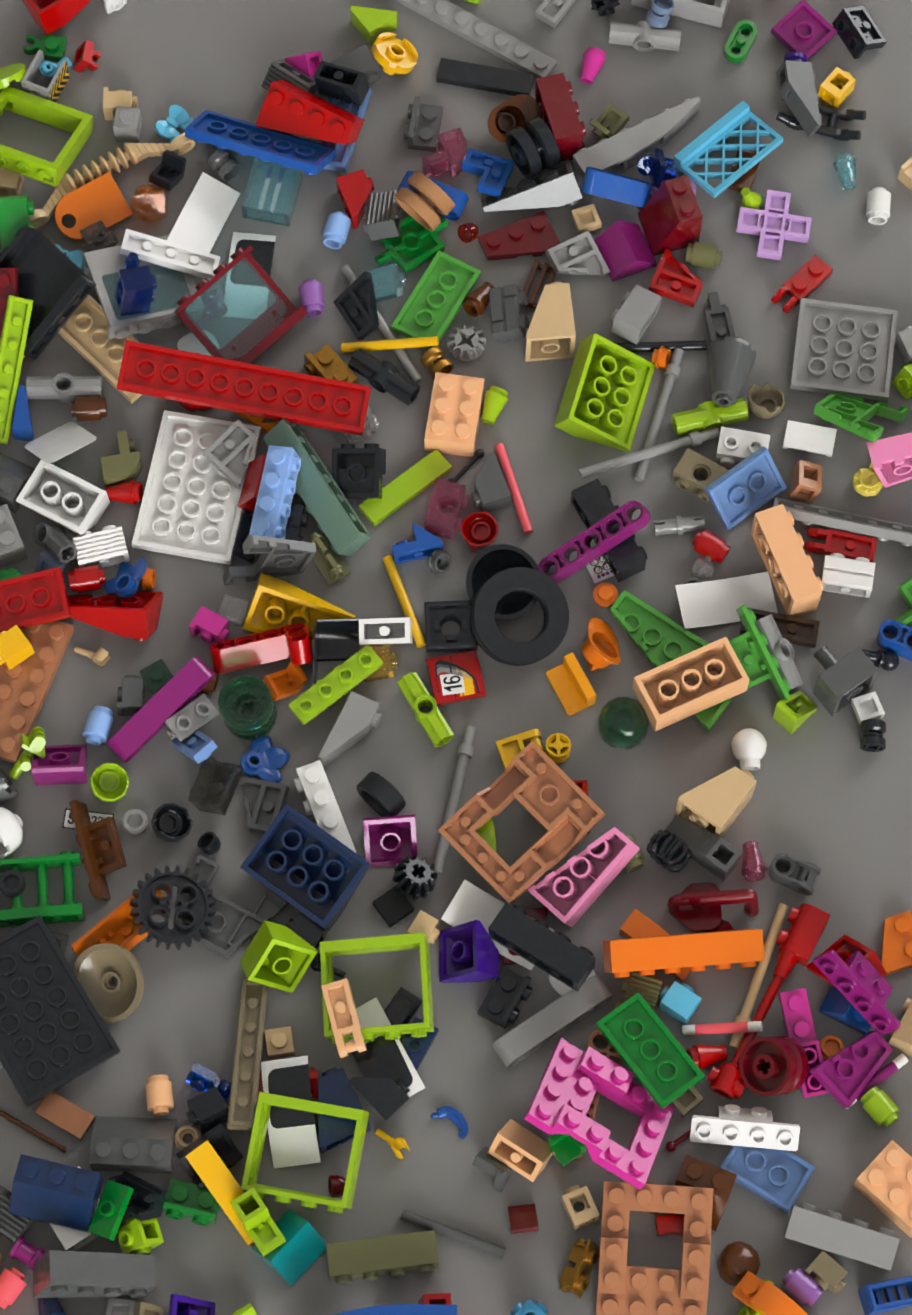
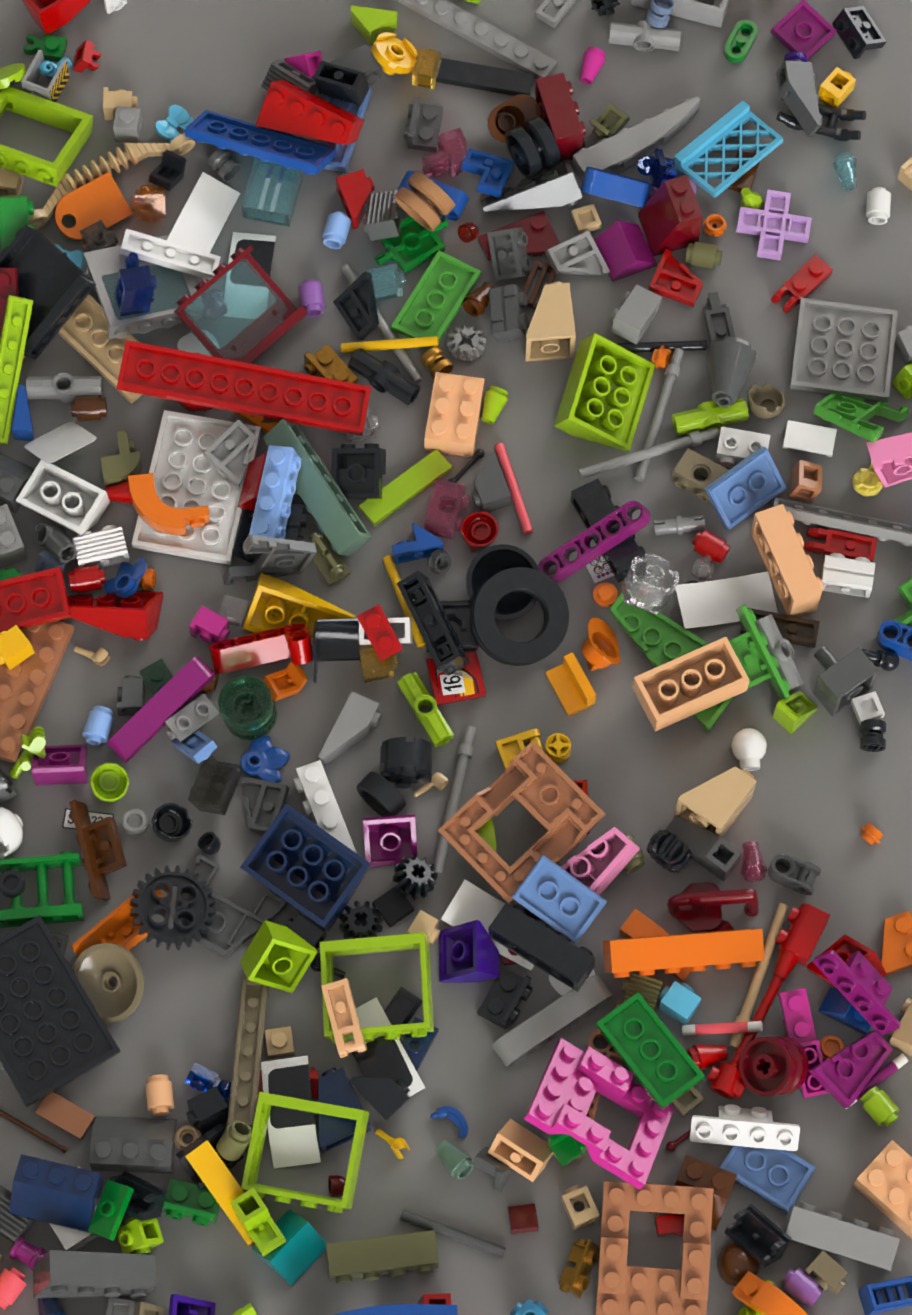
(159, 515): none -> orange arch
(234, 1140): none -> olive brick
(335, 684): lime bracket -> none
(360, 913): none -> black gear
(380, 632): none -> red plate
(406, 761): none -> black brick
(426, 68): none -> clear yellow brick
(433, 623): none -> black brick
(438, 781): none -> tan hand
(455, 1160): none -> sand green cone
(509, 253): none -> dark grey bracket
(559, 899): none -> medium blue tile
(623, 723): clear green cylinder -> none
(649, 583): none -> clear brick
(714, 219): none -> orange plate
(758, 1235): none -> black hinge
(871, 834): none -> orange plate

